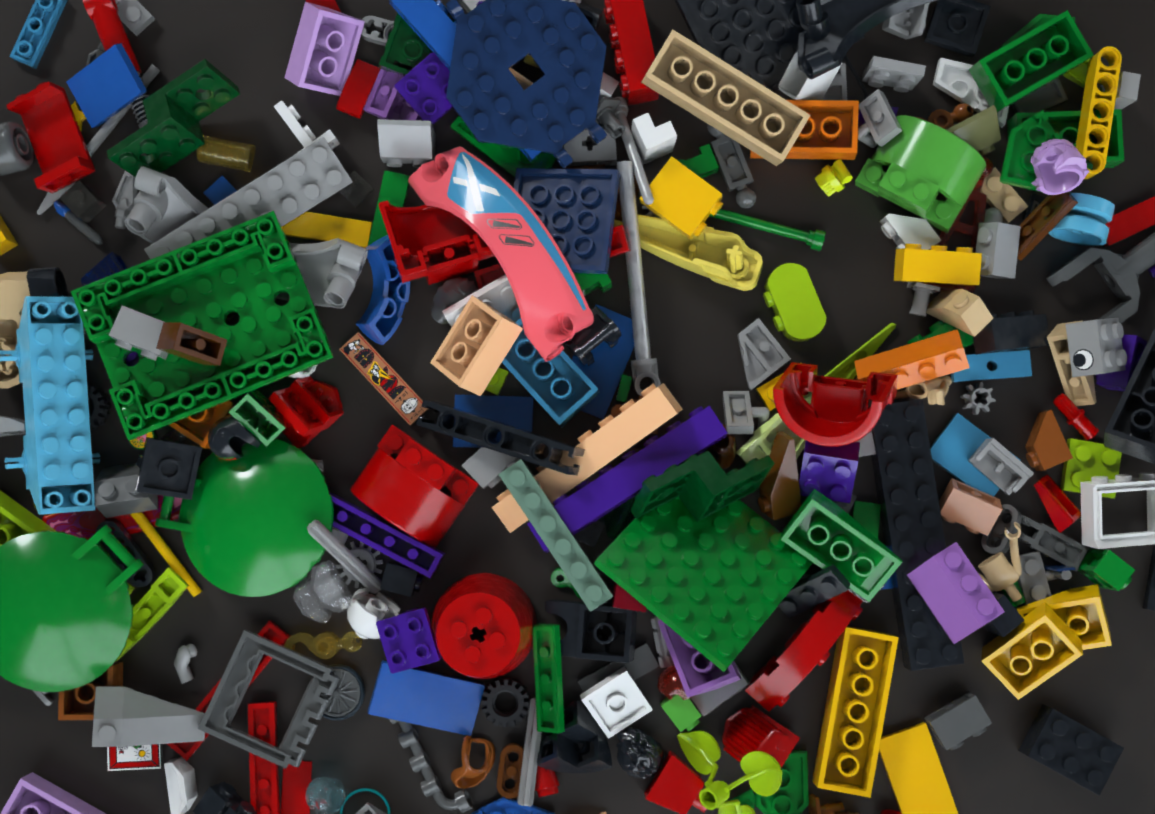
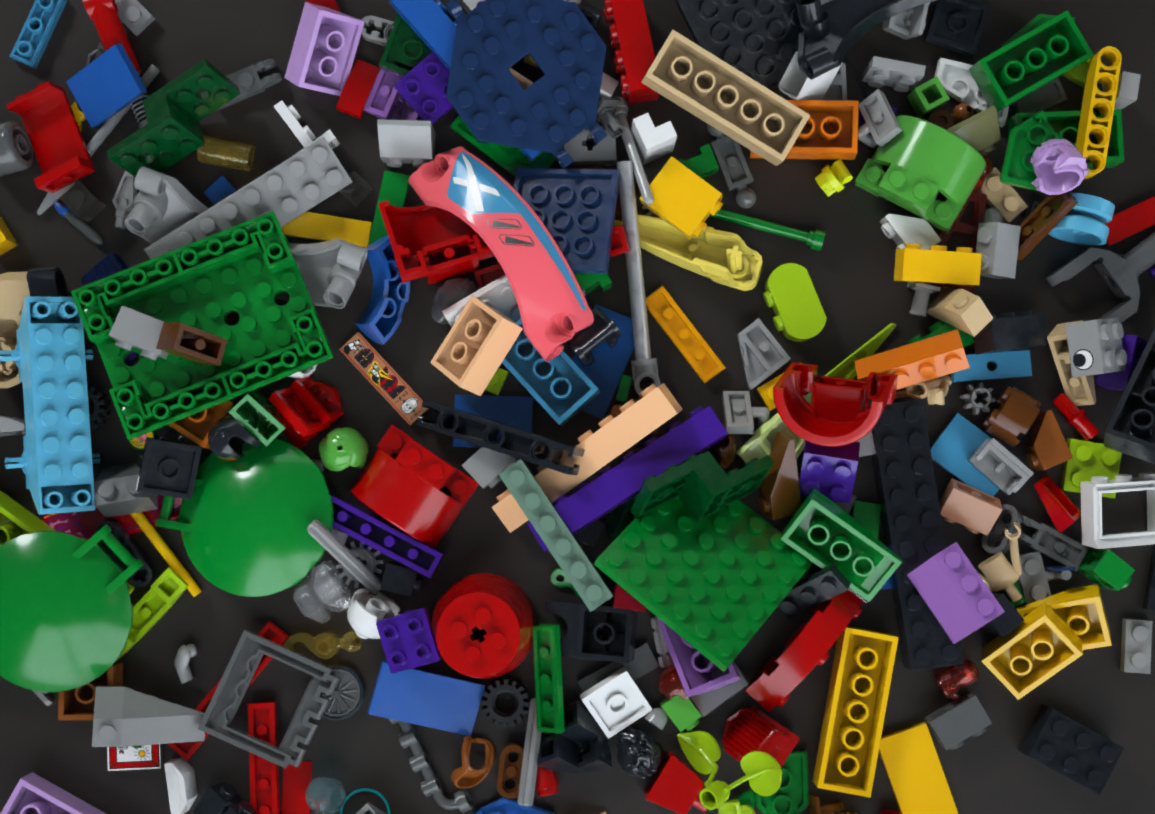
(250, 81): none -> dark grey hinge
(353, 451): none -> bright green piece
(657, 718): none -> light grey hinge
(683, 335): none -> light orange tile
(928, 97): none -> bright green brick
(956, 678): none -> clear red animal
(1013, 416): none -> reddish brown brick
(1136, 646): none -> light grey plate

